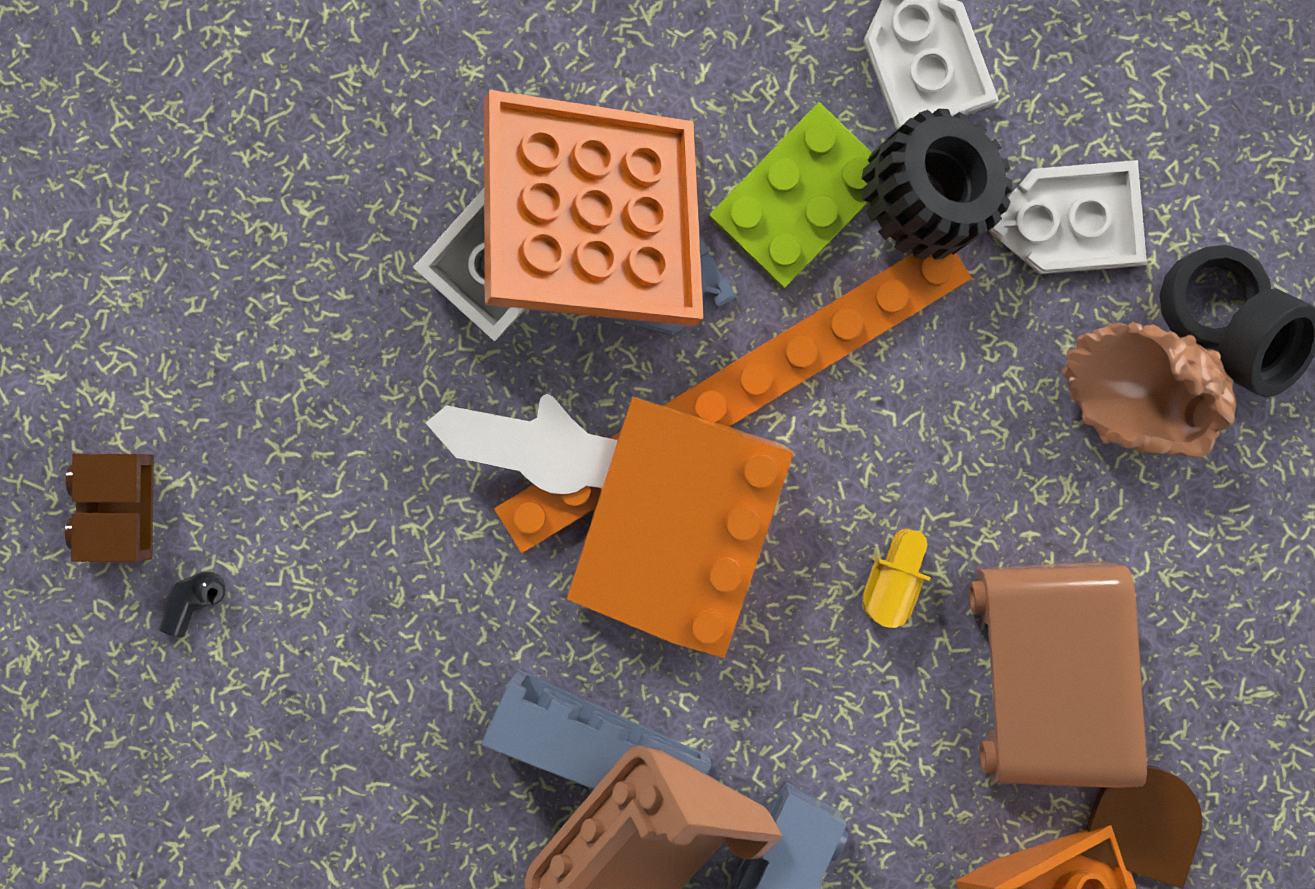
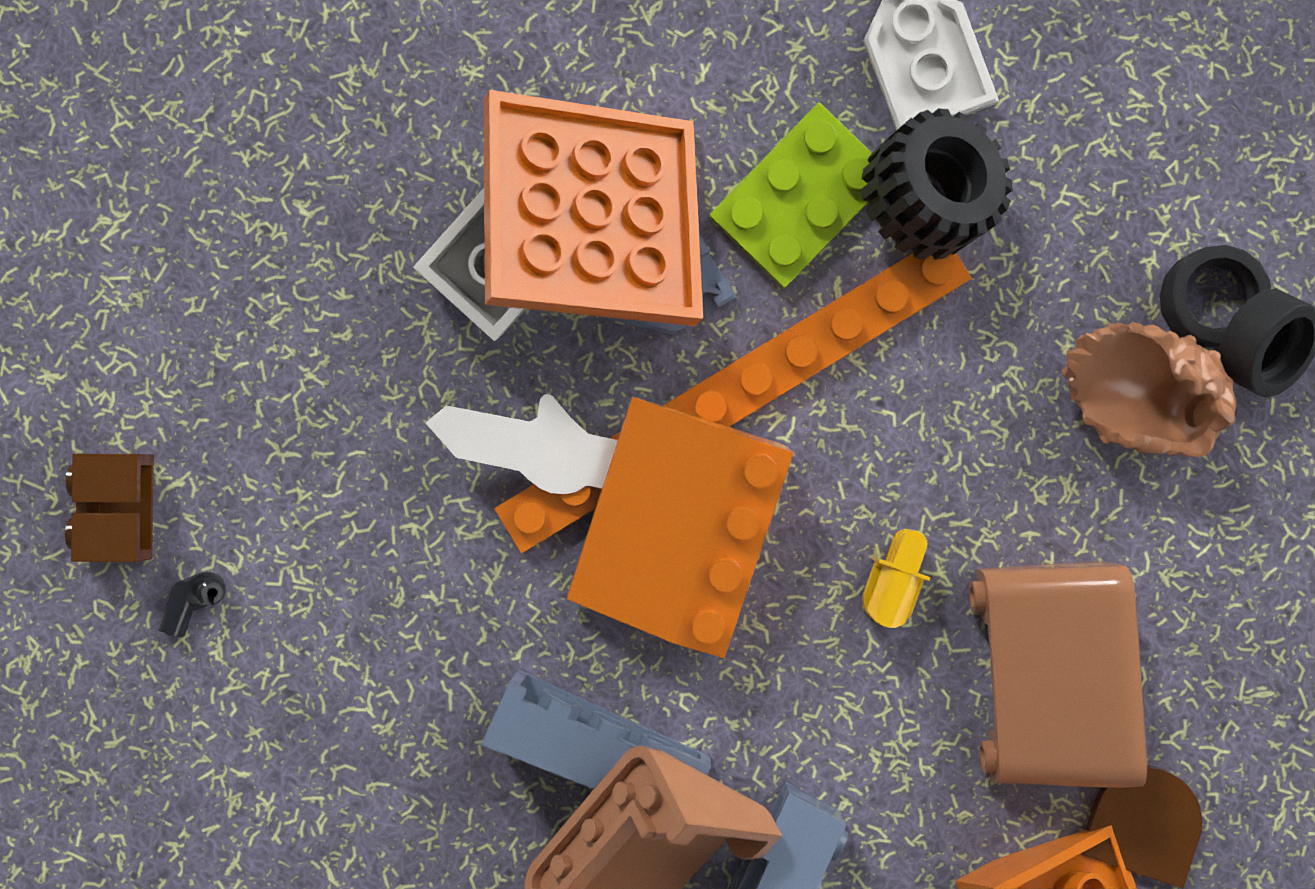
(1076, 218): white tile -> none

